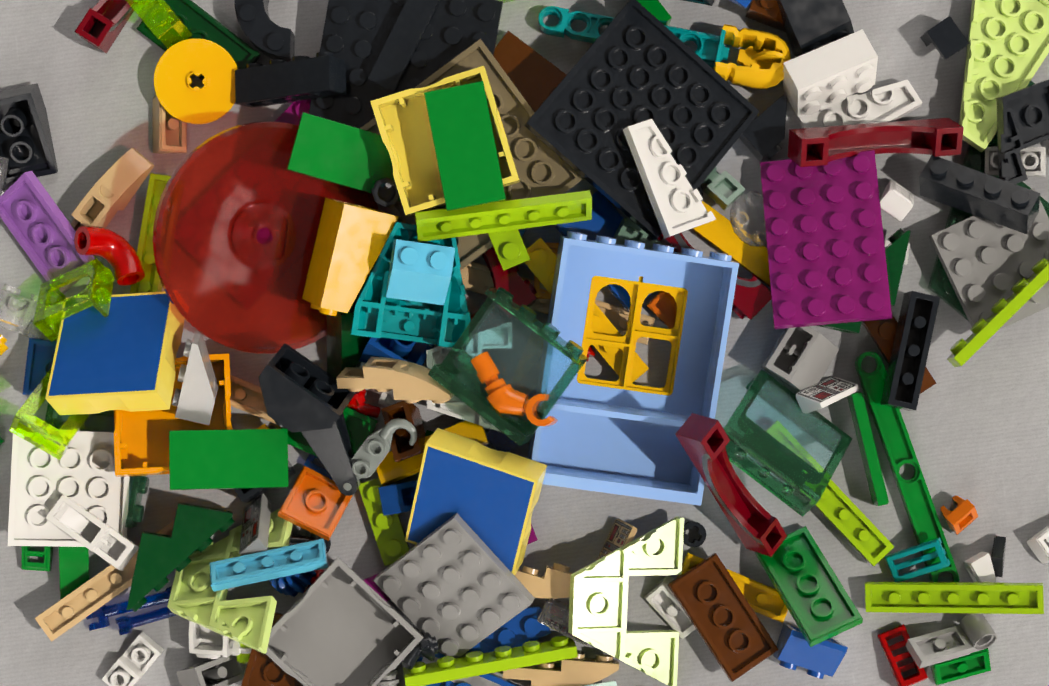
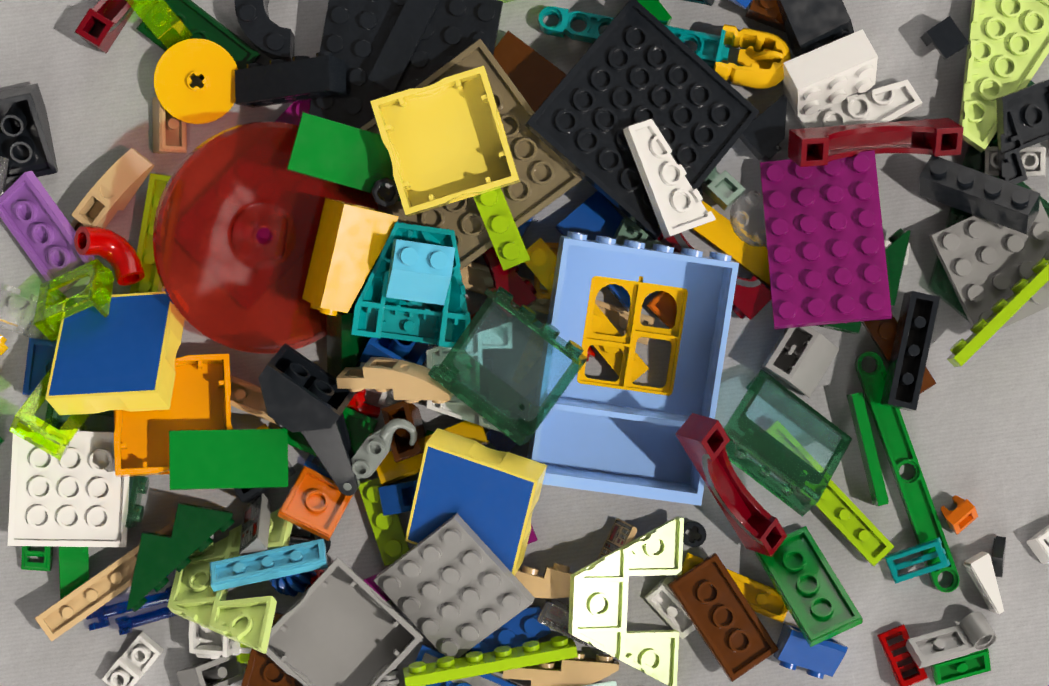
(92, 532): white slope -> none
(199, 386): slope -> none
(425, 648): black plate -> none
(465, 146): green tile -> none
(504, 216): lime plate -> none
(504, 397): orange piece -> none
(824, 394): white slope -> none
(896, 200): white slope -> none
(954, 597): lime plate -> none

